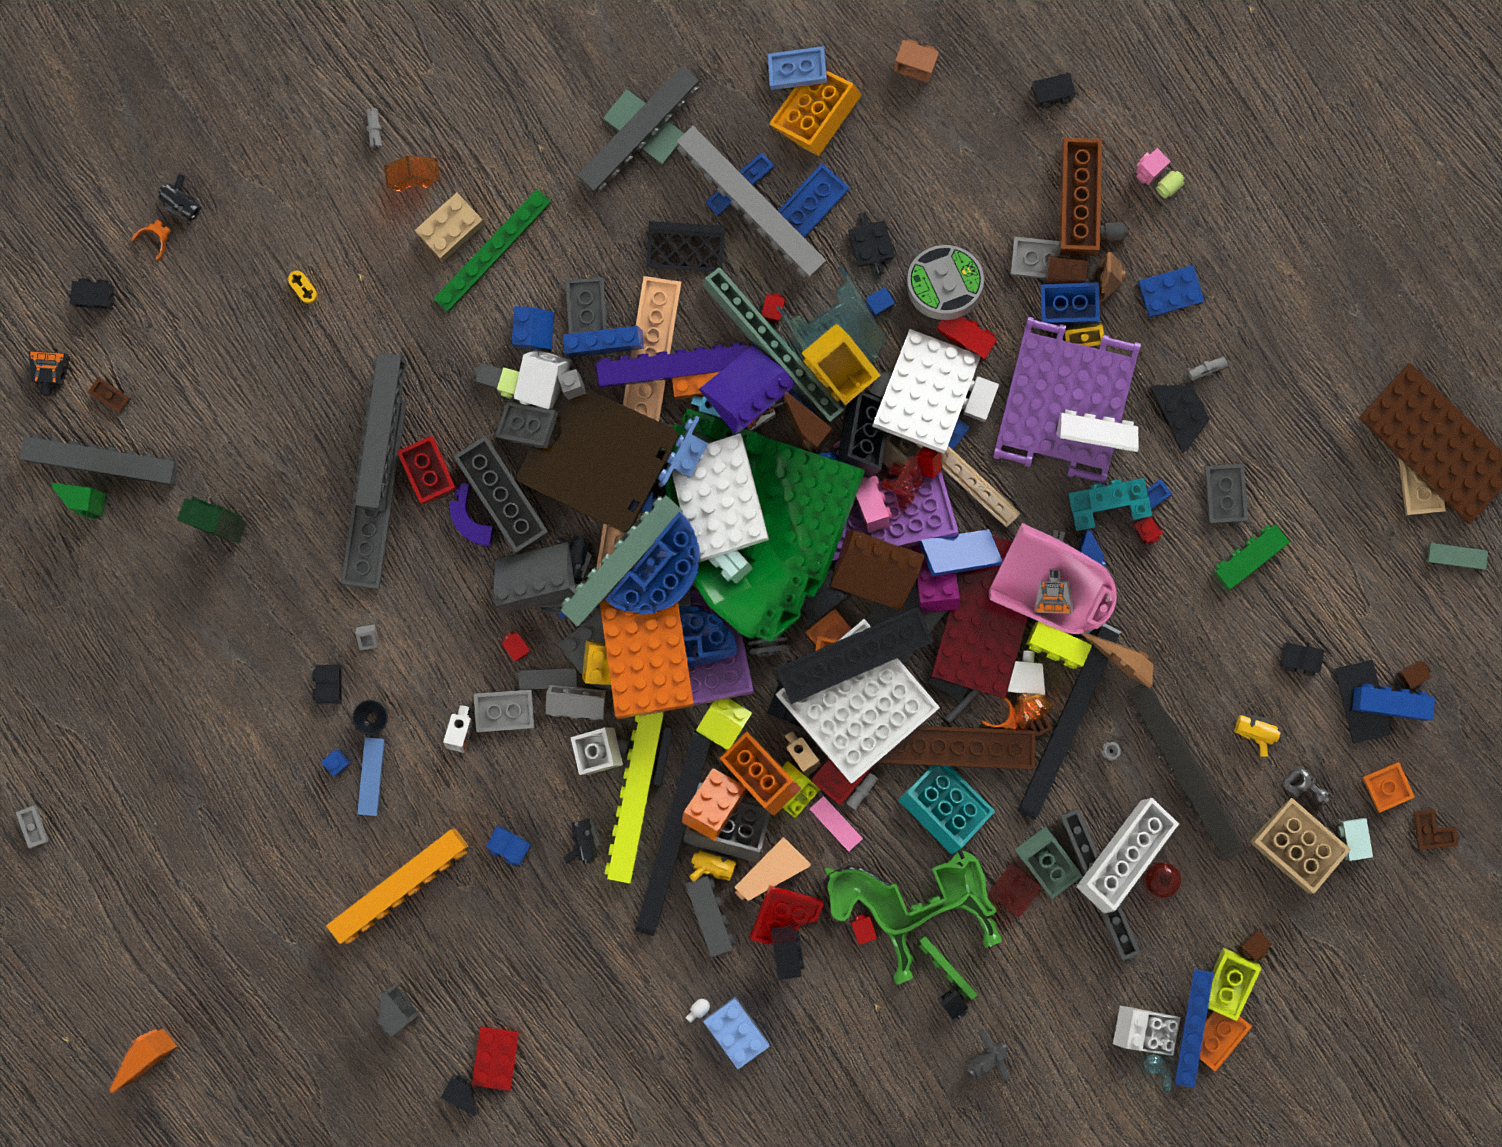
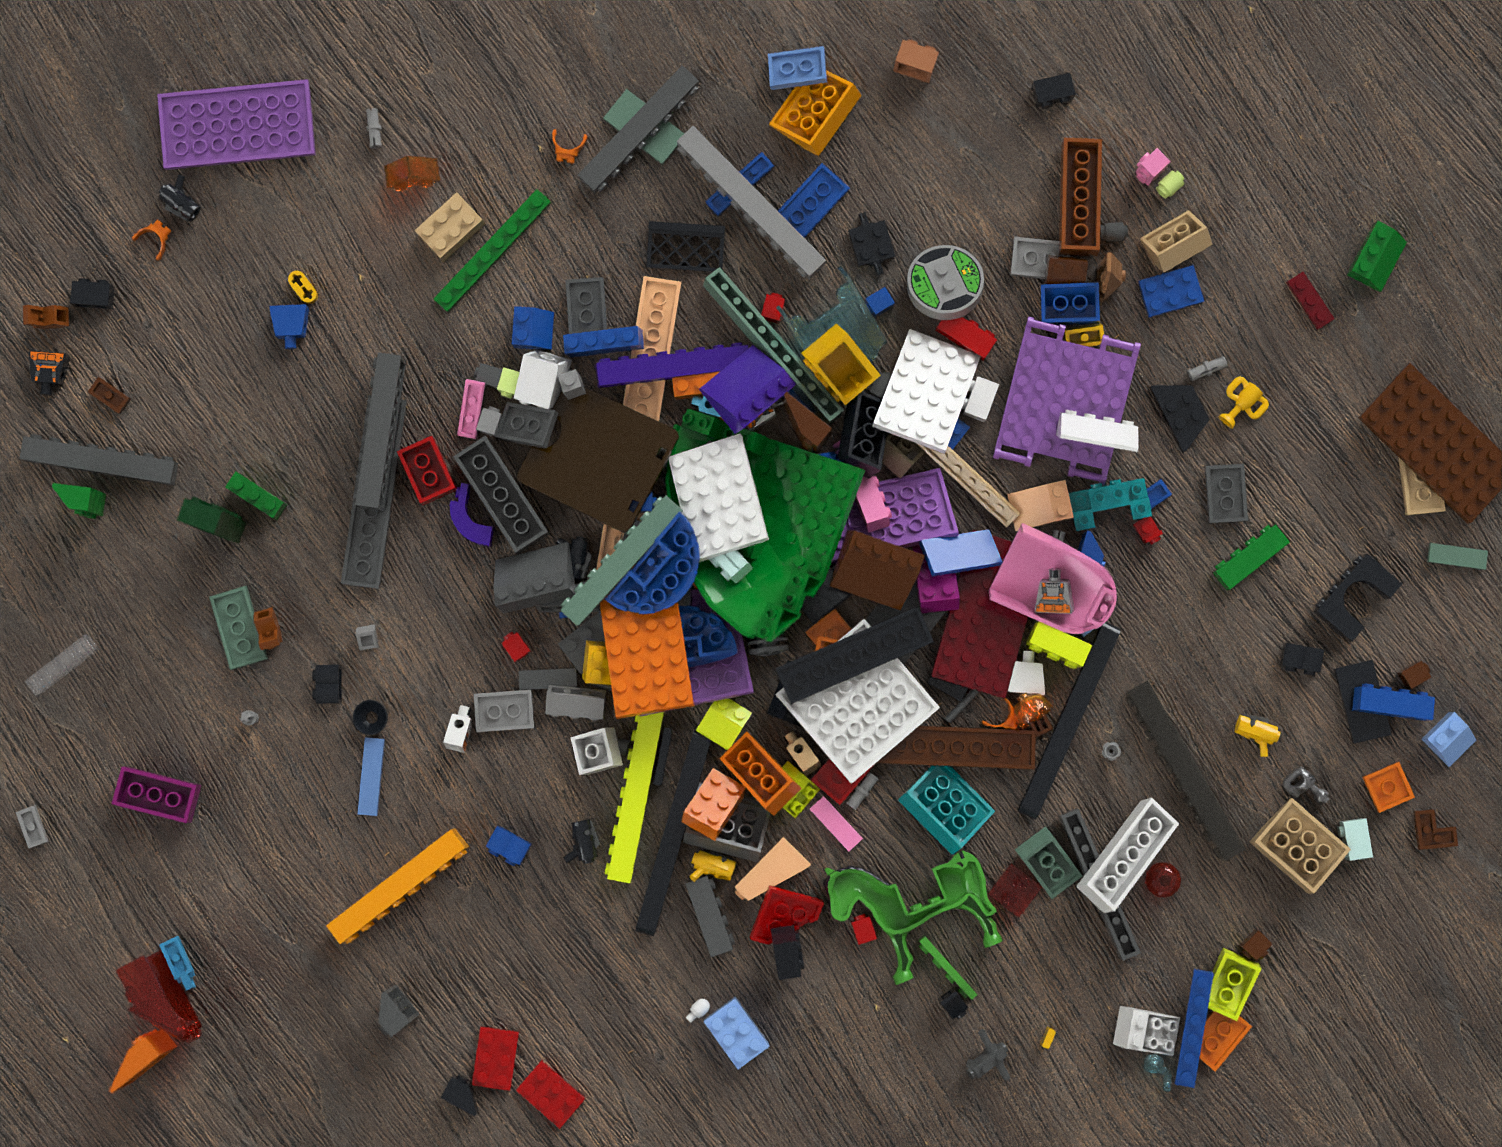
(46, 317): none -> dark orange brick
(61, 665): none -> clear plate
(156, 794): none -> magenta brick
(159, 997): none -> clear red windscreen
(178, 962): none -> dark azure hinge
(236, 124): none -> medium lavender plate
(237, 628): none -> sand green tile
(249, 717): none -> light grey axle
(256, 495): none -> green brick
(267, 628): none -> dark orange brick
(290, 322): none -> blue torso
(336, 762): blue brick -> none
(471, 408): none -> bright pink tile
(489, 421): none -> light grey brick
(550, 1094): none -> red plate
(567, 154): none -> orange helmet
(686, 455): medium blue bracket -> none
(908, 481): clear red plate -> none
(929, 461): red brick -> none
(1042, 505): none -> light nougat slope
(1047, 1037): none -> yellow tile
(1129, 661): medium nougat wedge -> none
(1176, 241): none -> tan slope
(1247, 397): none -> yellow piece
(1310, 300): none -> dark red plate
(1332, 608): none -> black arch
(1377, 256): none -> green slope
(1449, 738): none -> light blue slope

